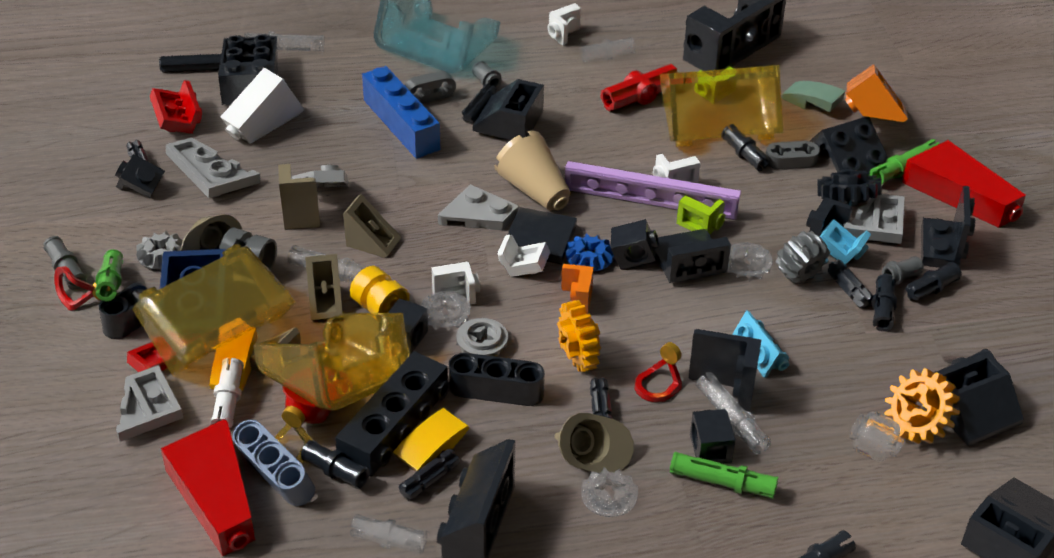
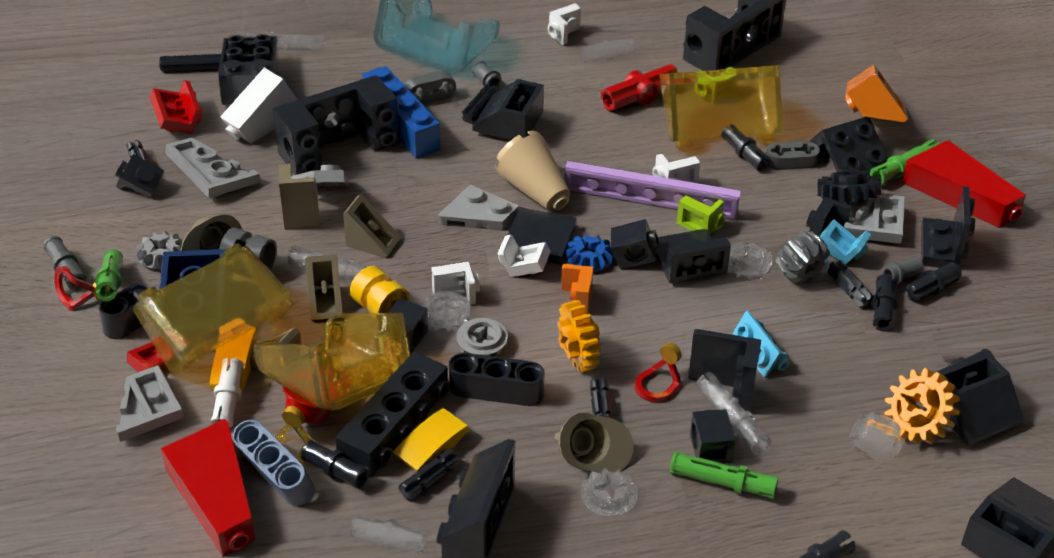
(359, 108): none -> black plate
(820, 94): sand green slope -> none

